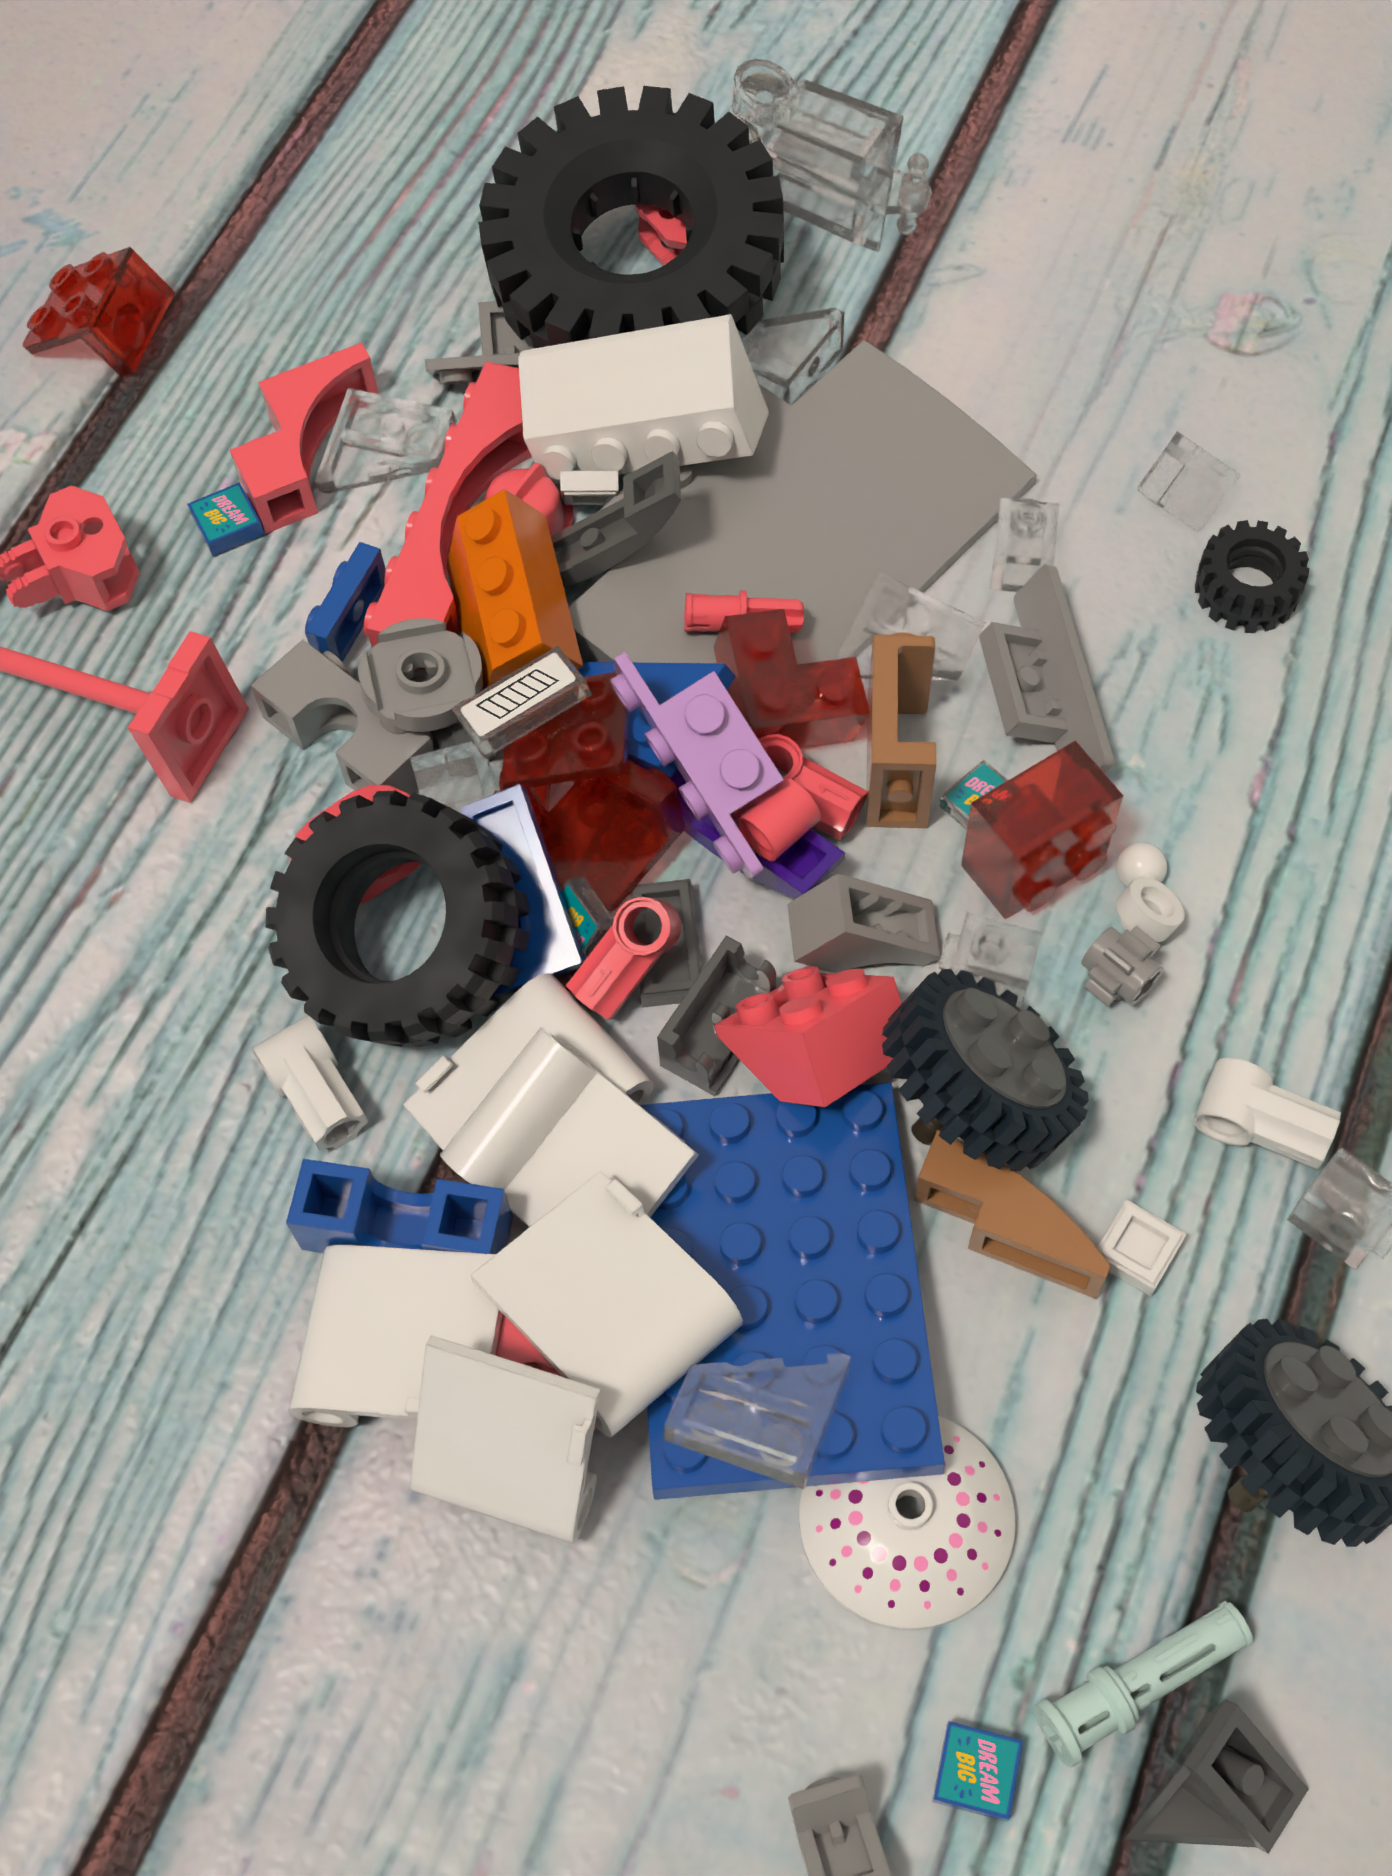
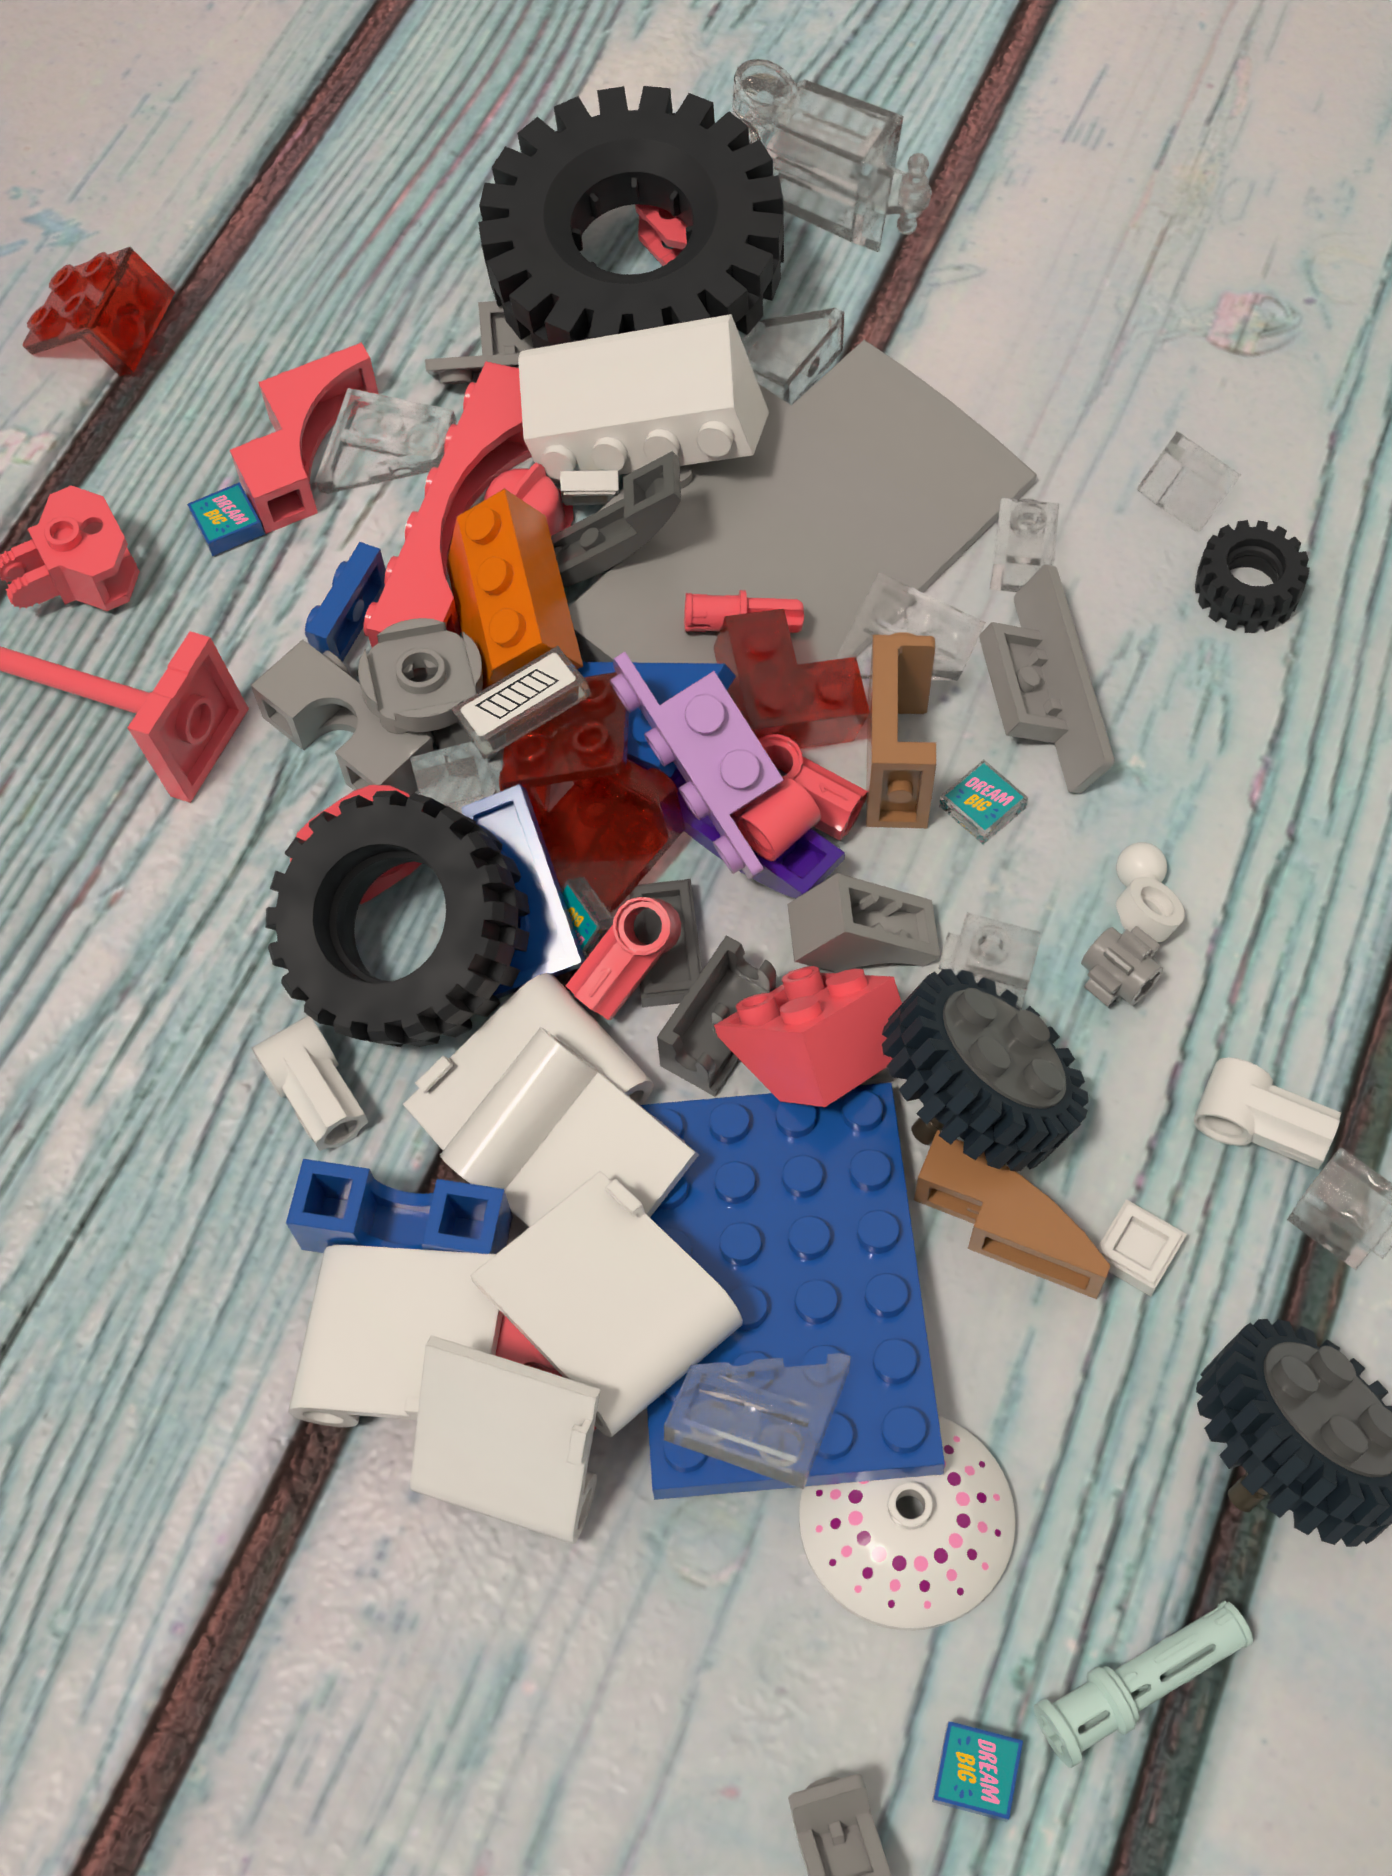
(1041, 830): clear red brick -> none
(1223, 1788): dark grey slope -> none

